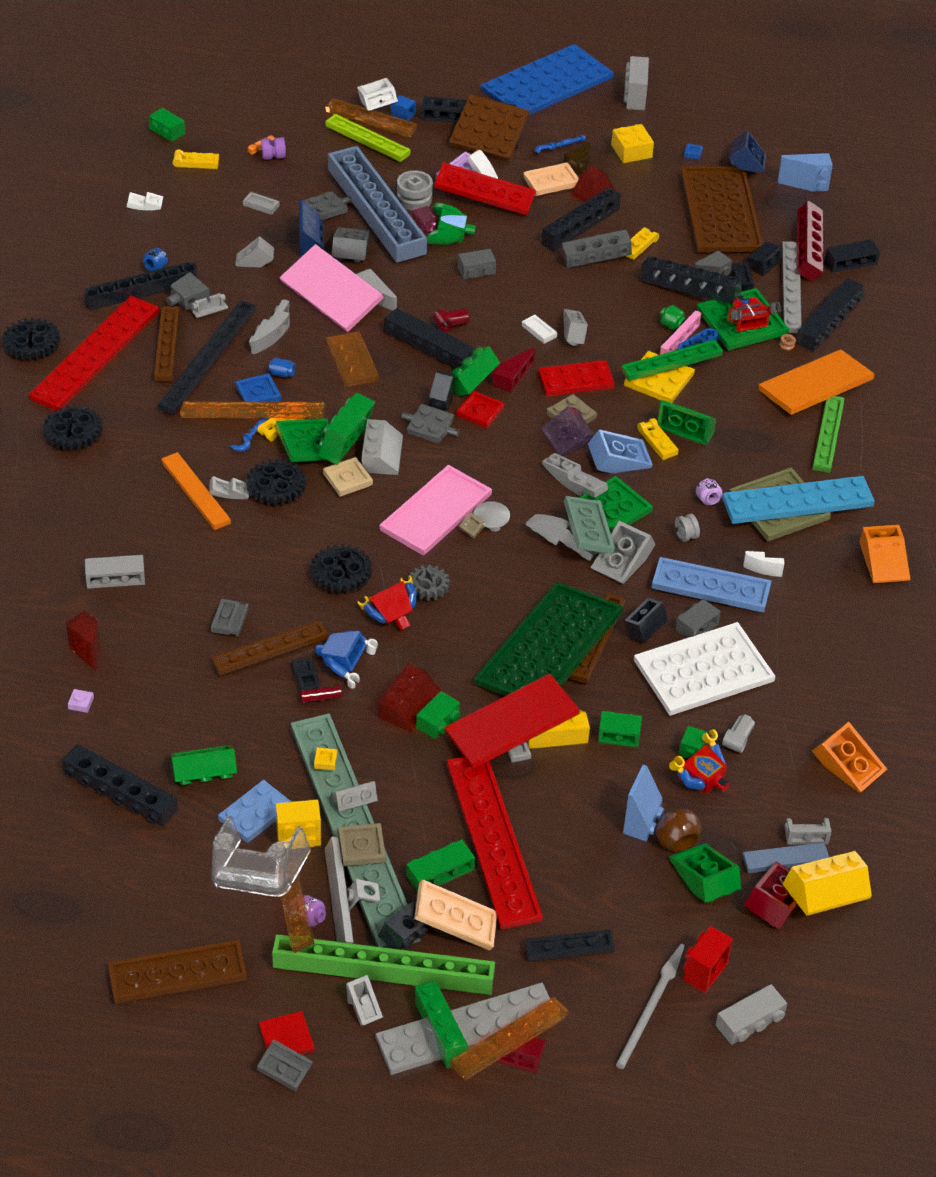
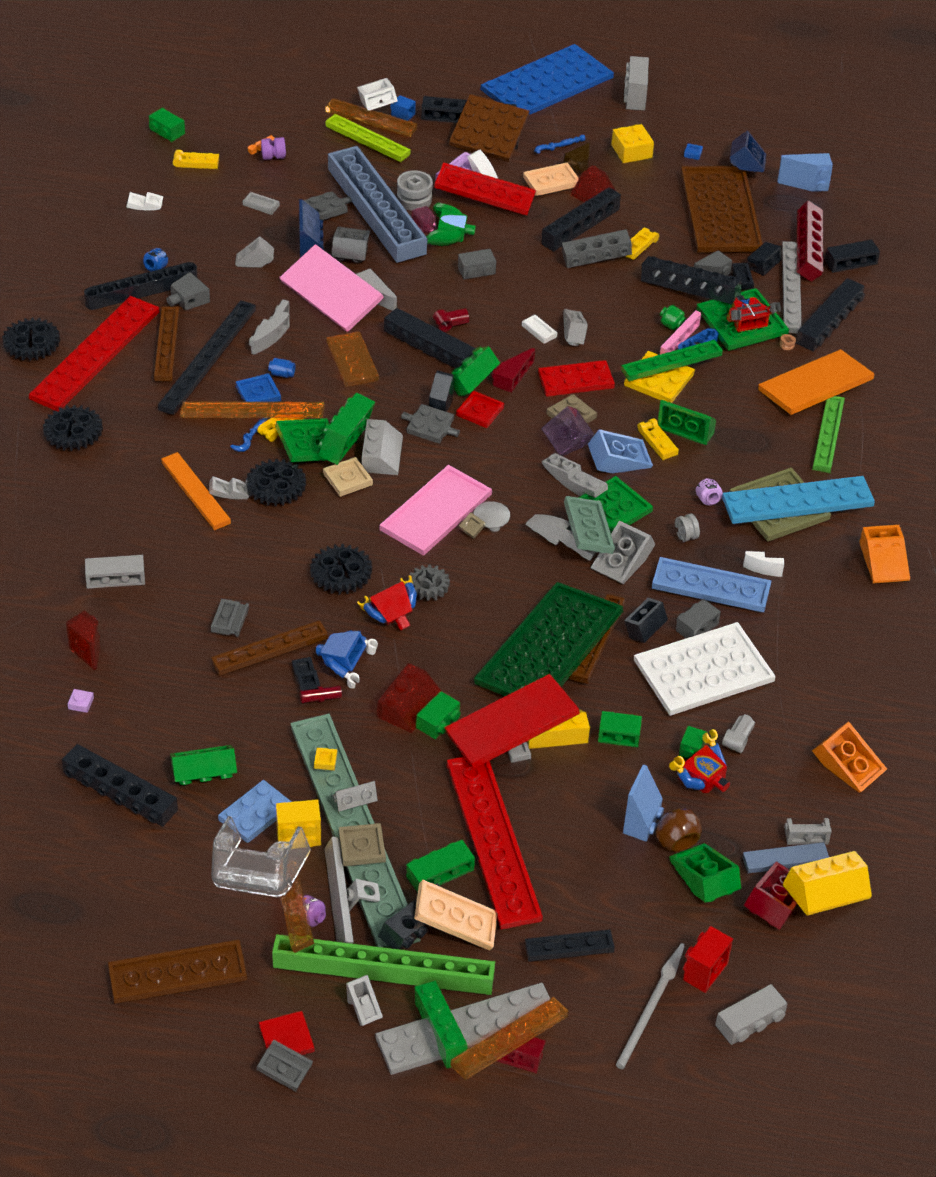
(203, 307): light grey hinge -> none

